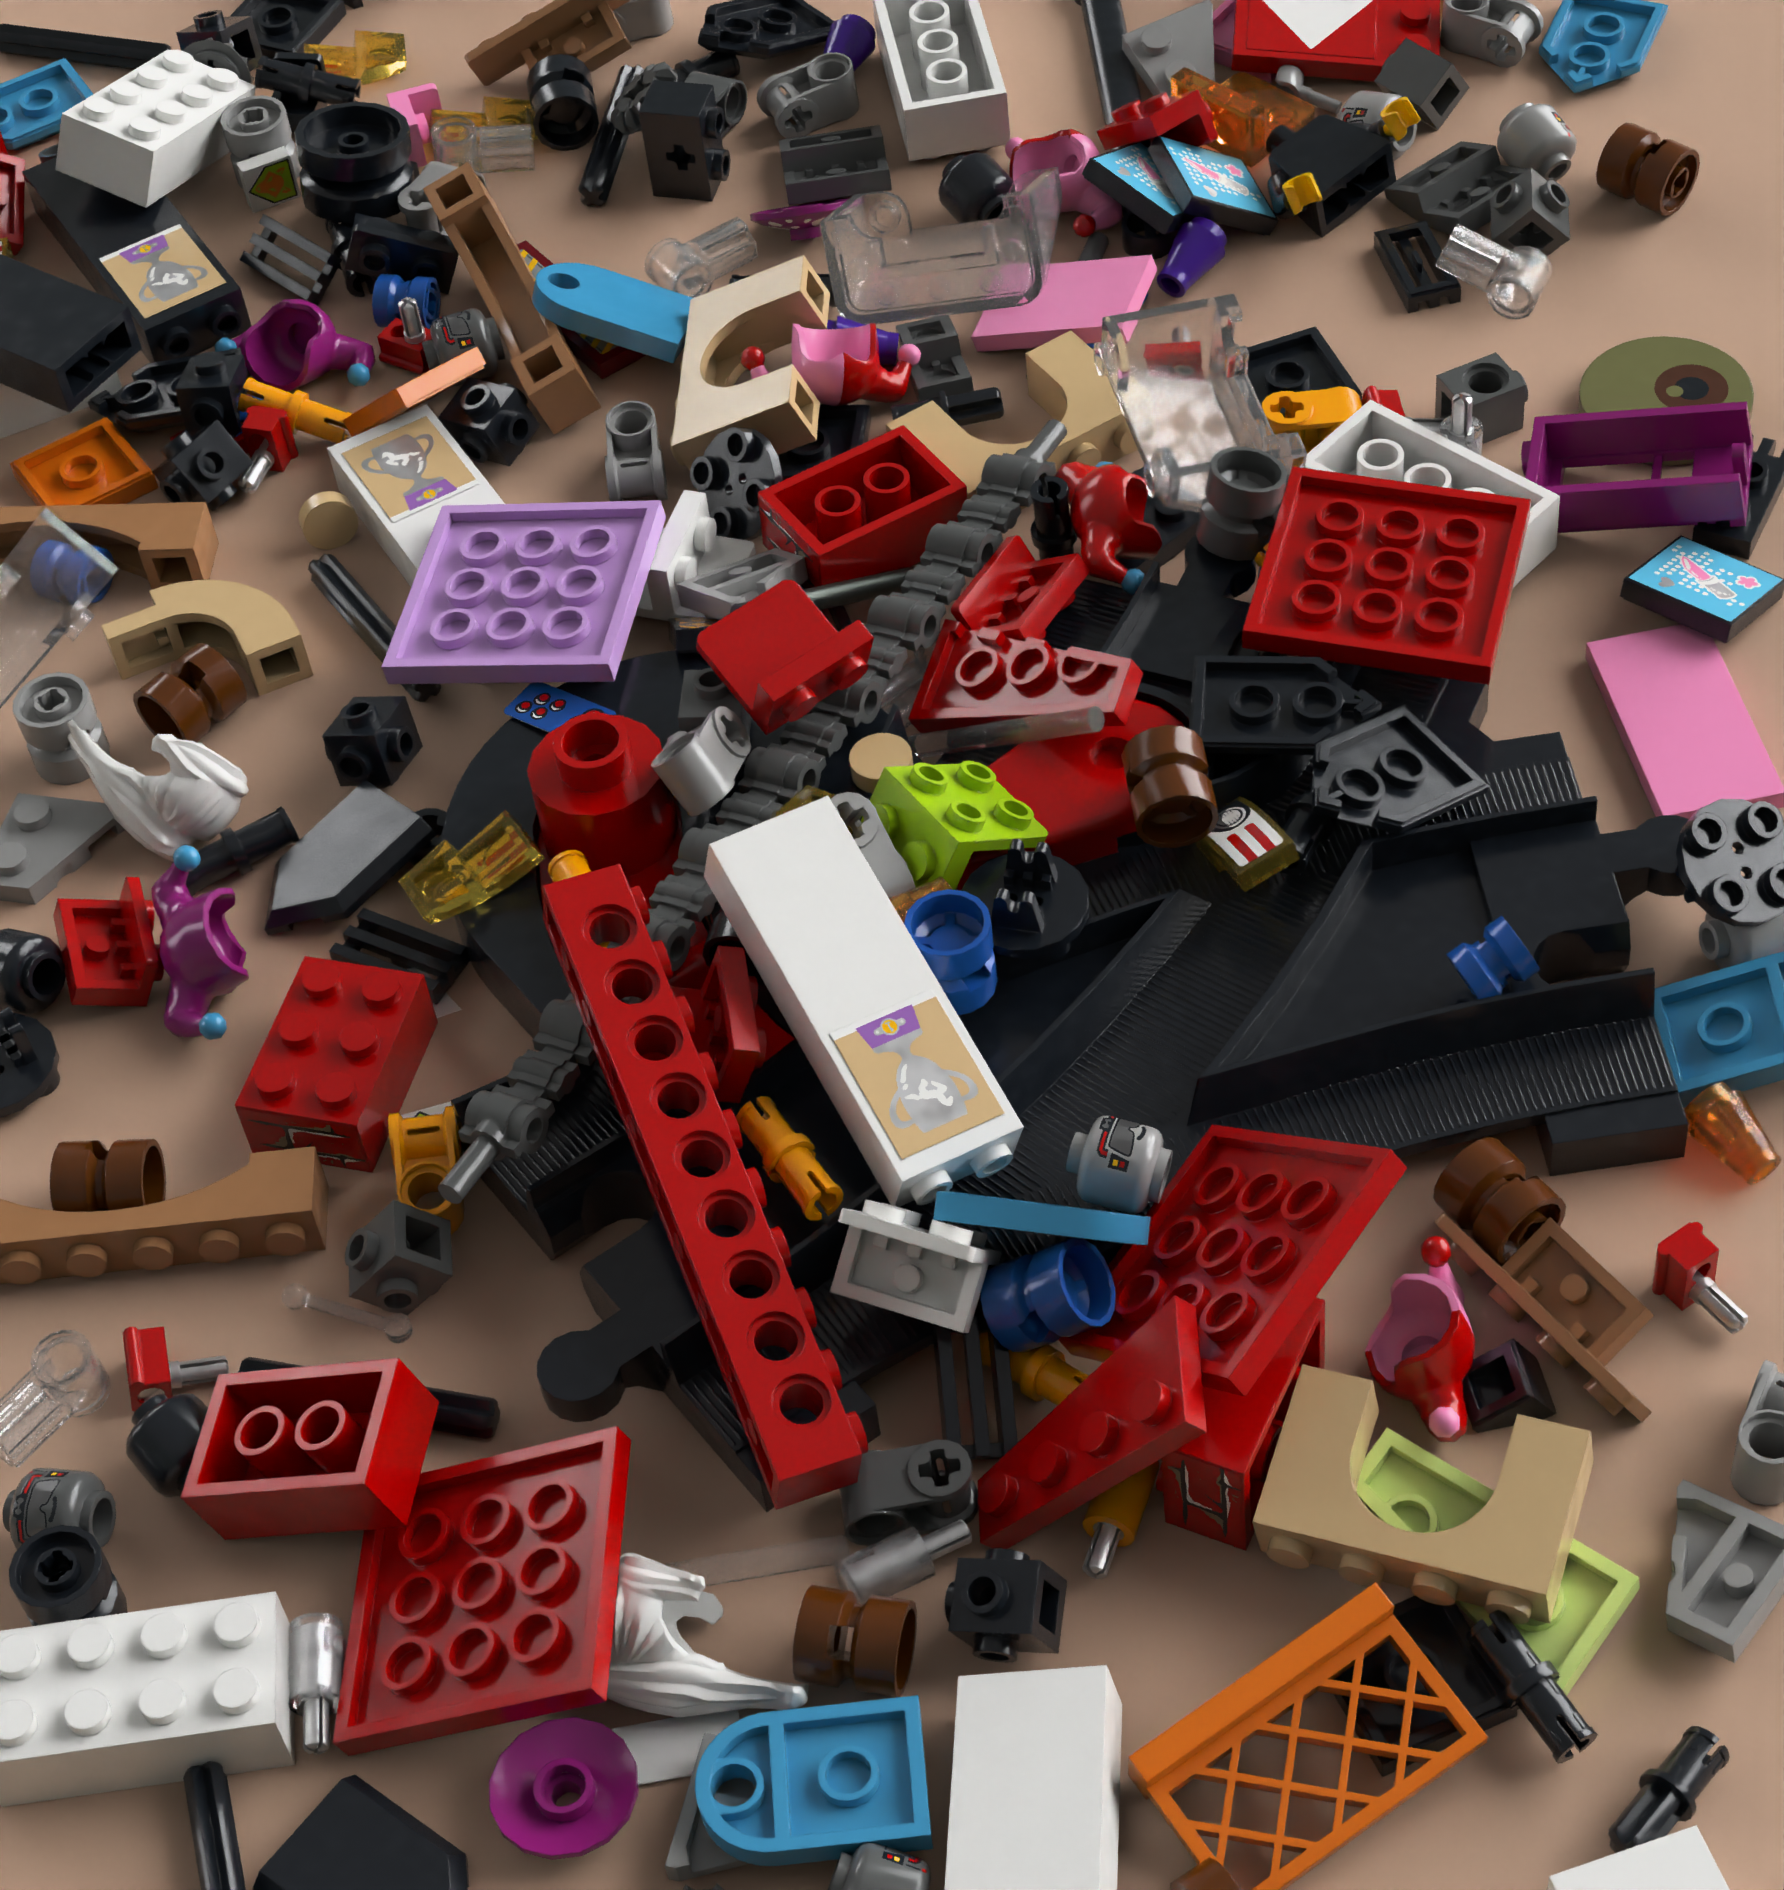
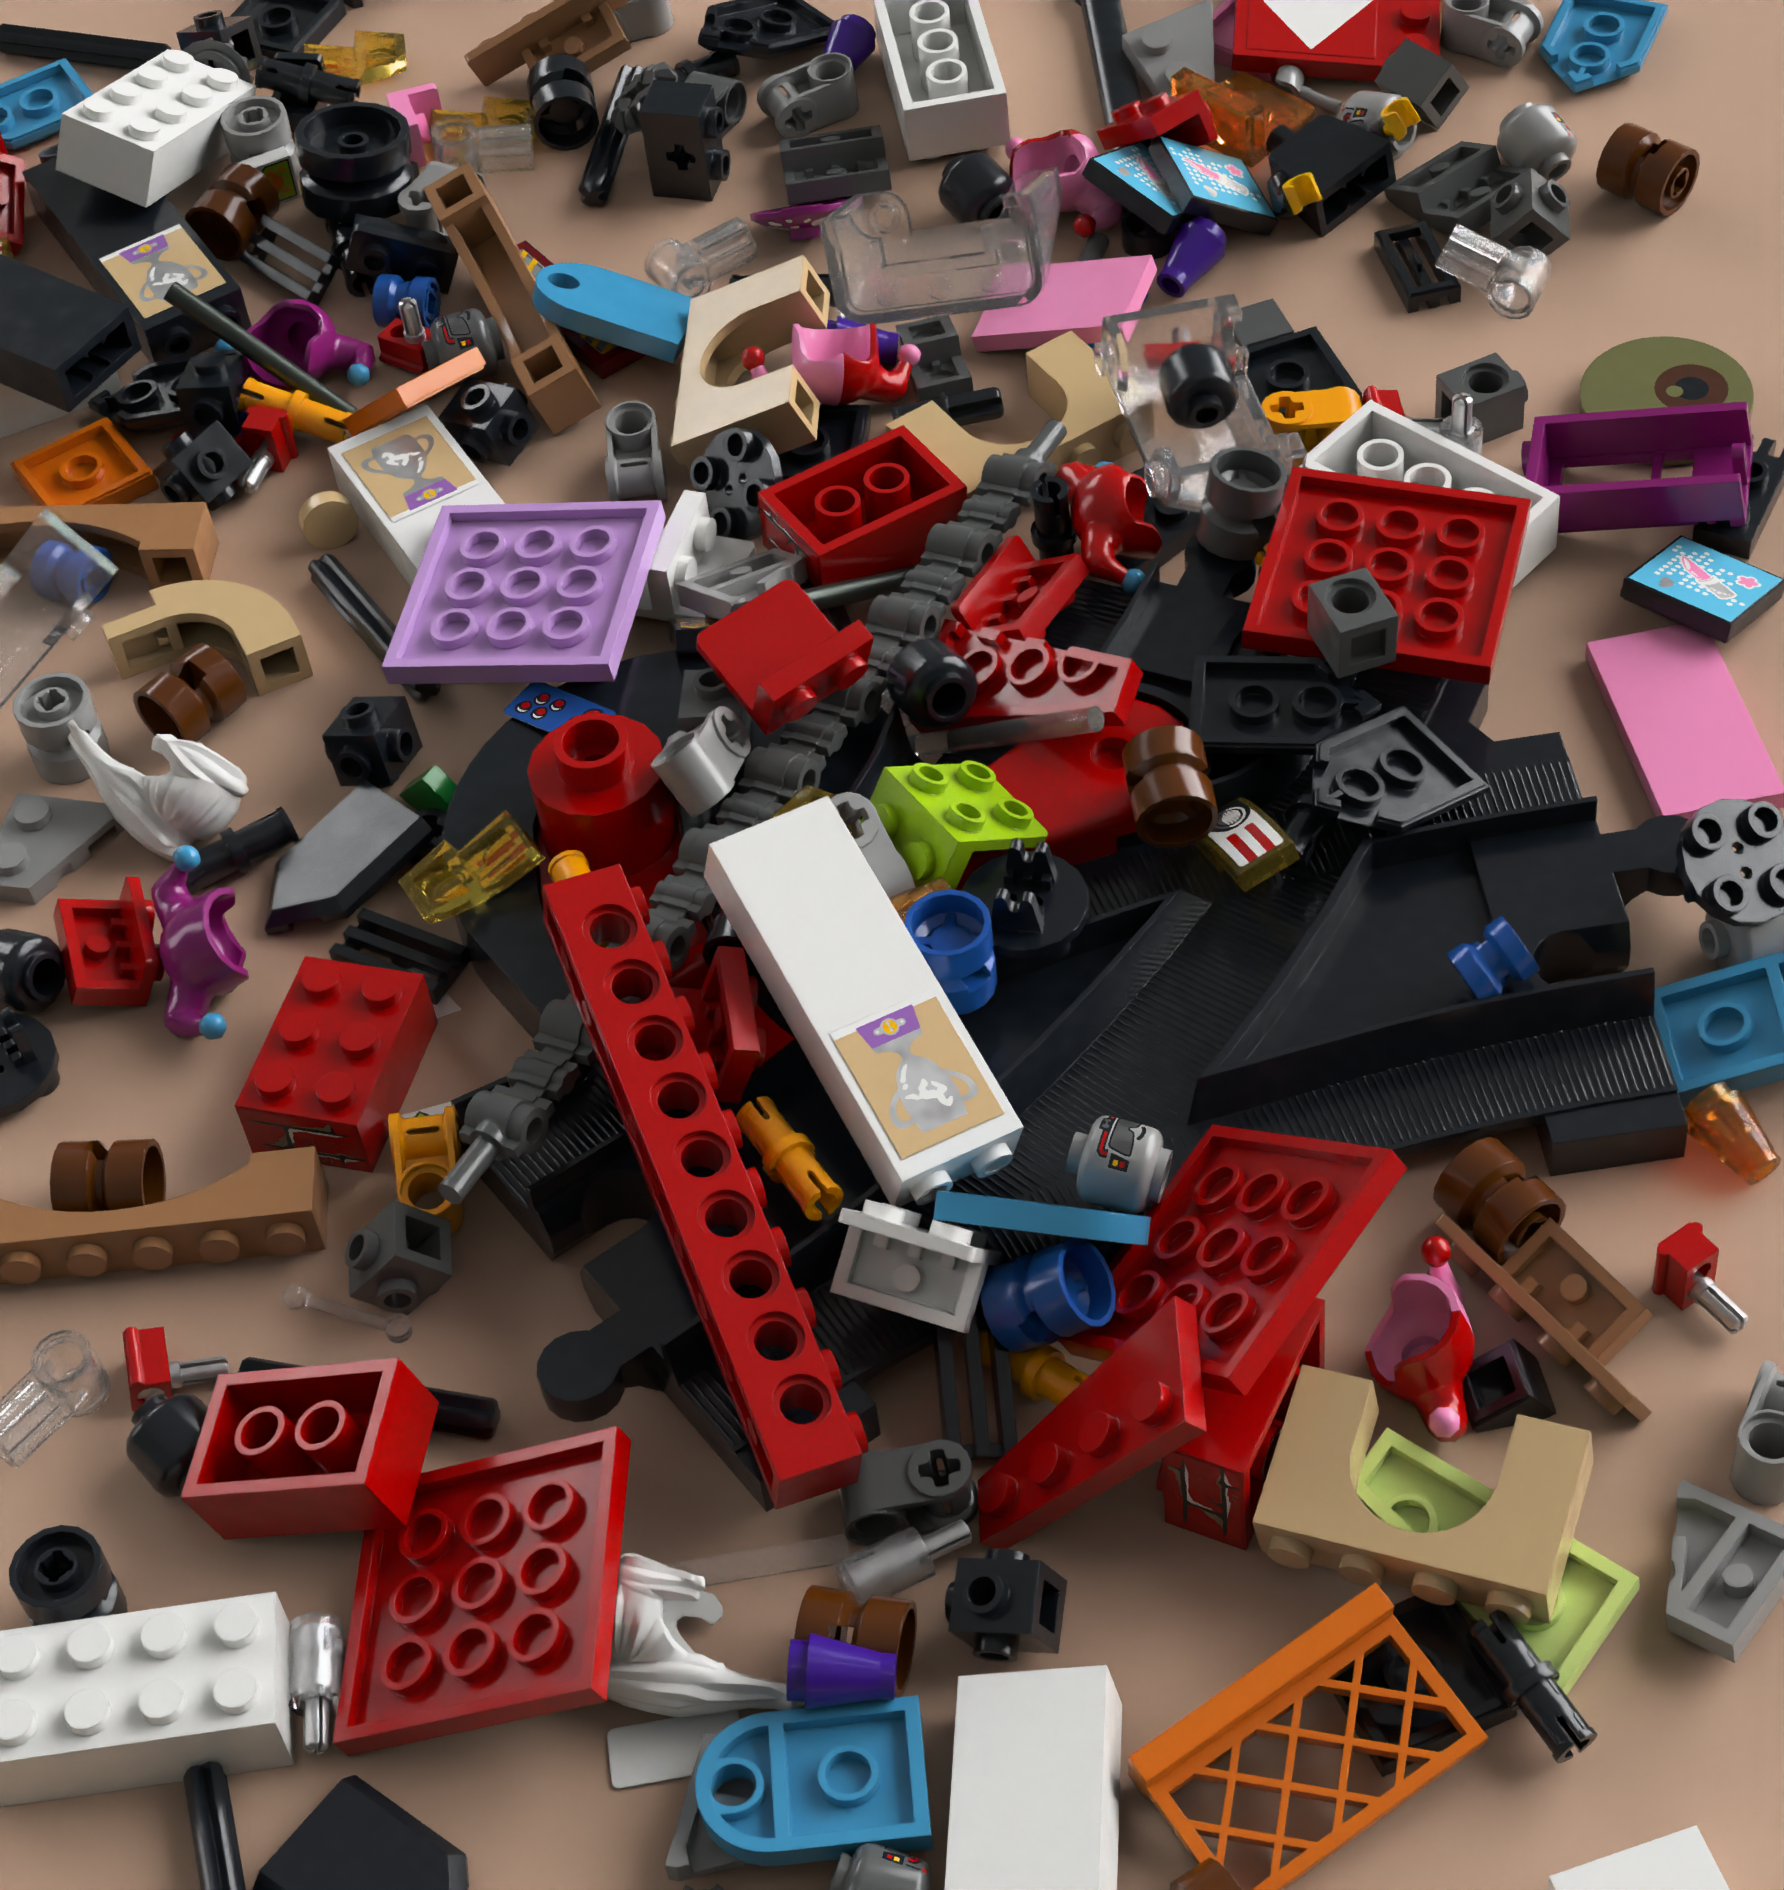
(59, 1498): dark grey head -> none
(232, 210): none -> reddish brown wheel
(253, 348): none -> pearl dark grey bar
(429, 790): none -> green tile
(559, 1760): magenta dish -> none
(837, 1673): none -> dark purple cone
(873, 754): tan tile -> none
(931, 683): none -> black head
(1115, 1519): light orange piece -> none
(1198, 386): none -> black head
(1261, 324): none -> dark grey tile
(1352, 622): none -> dark grey brick
(1669, 1791): black axle -> none

